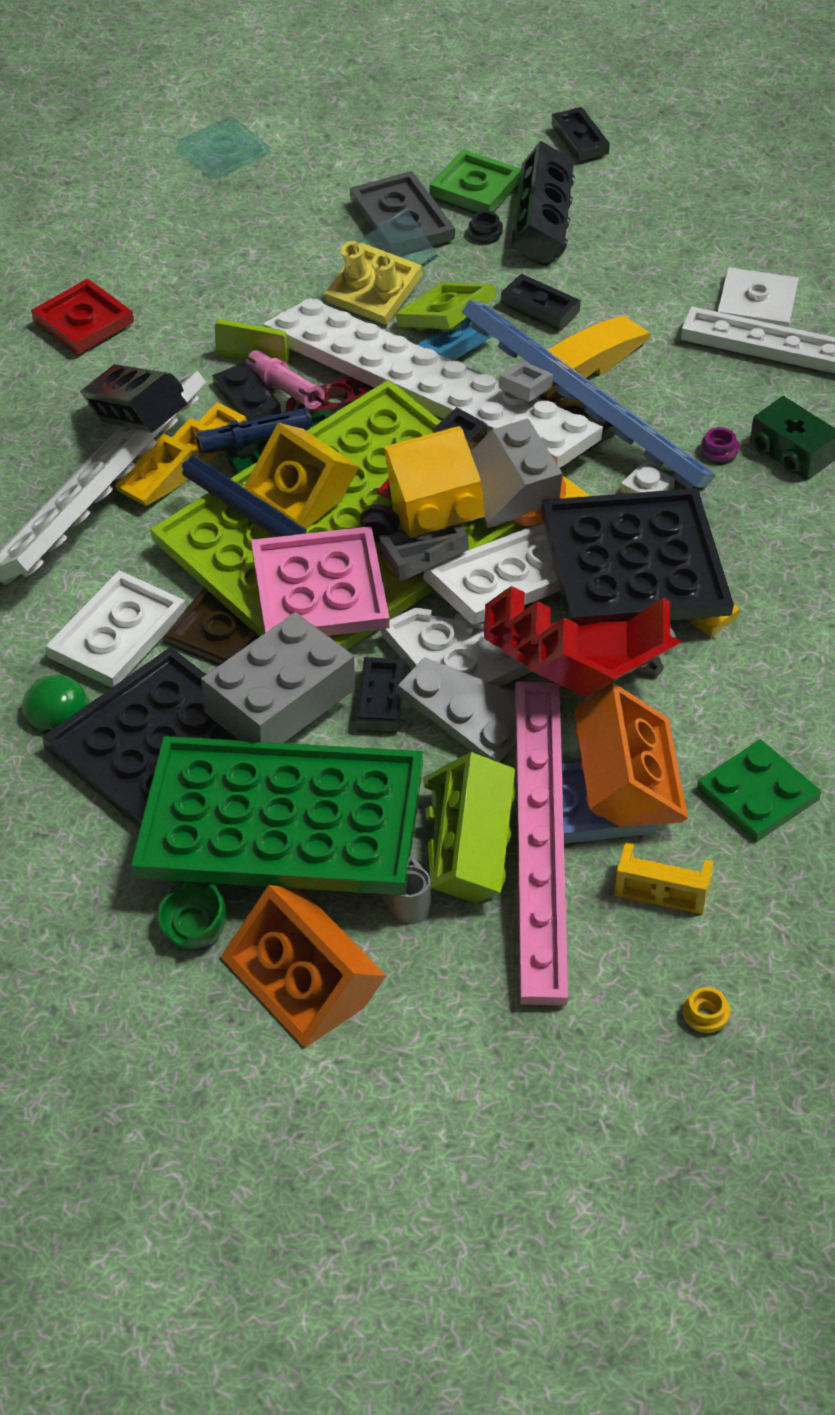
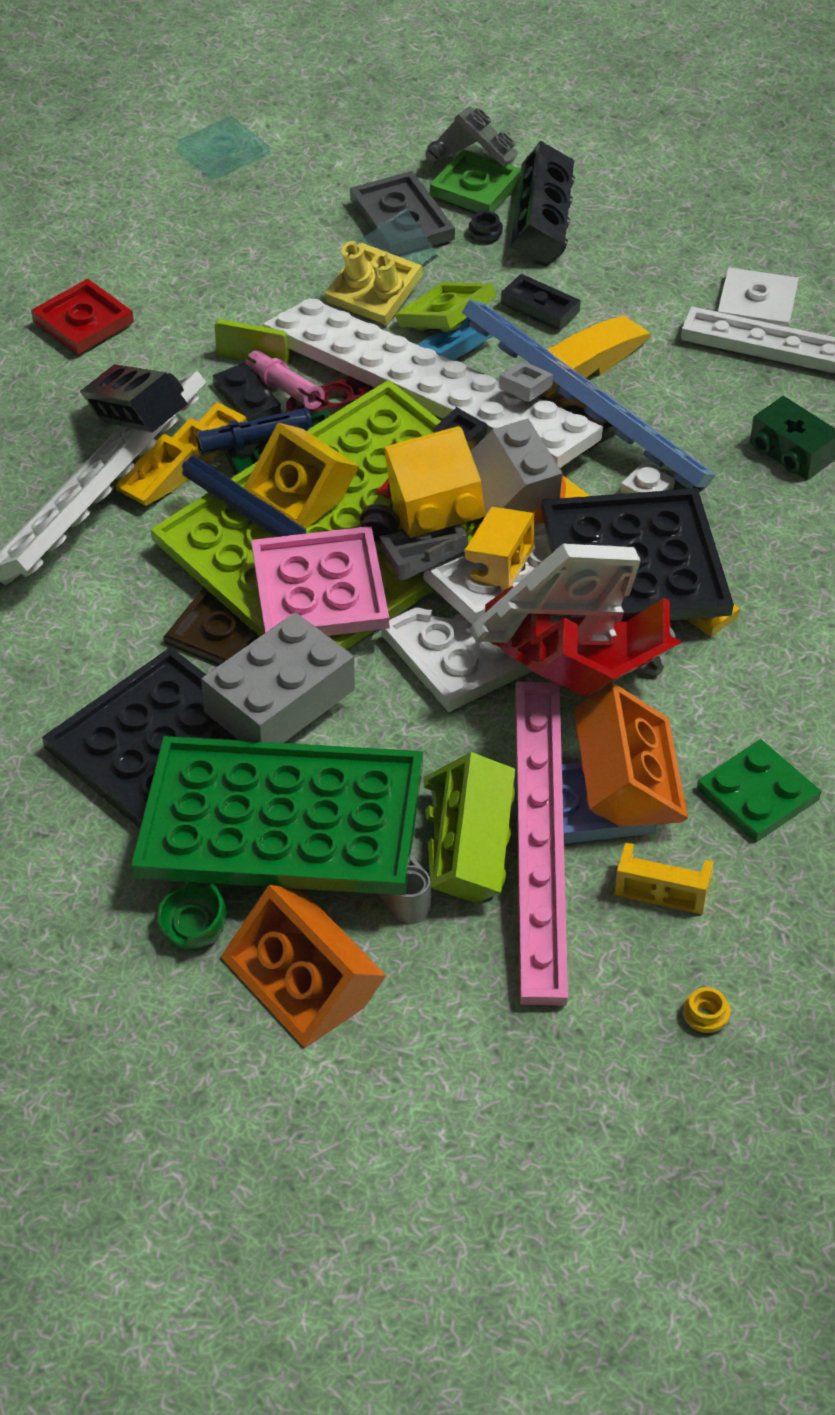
(52, 701): green hair -> none
(115, 629): white plate -> none
(378, 702): black plate -> none
(464, 707): light grey wing -> none
(468, 128): none -> flat silver plate
(501, 544): none -> yellow hinge
(568, 582): none -> white wing
(580, 134): black plate -> none
(719, 444): magenta plate -> none

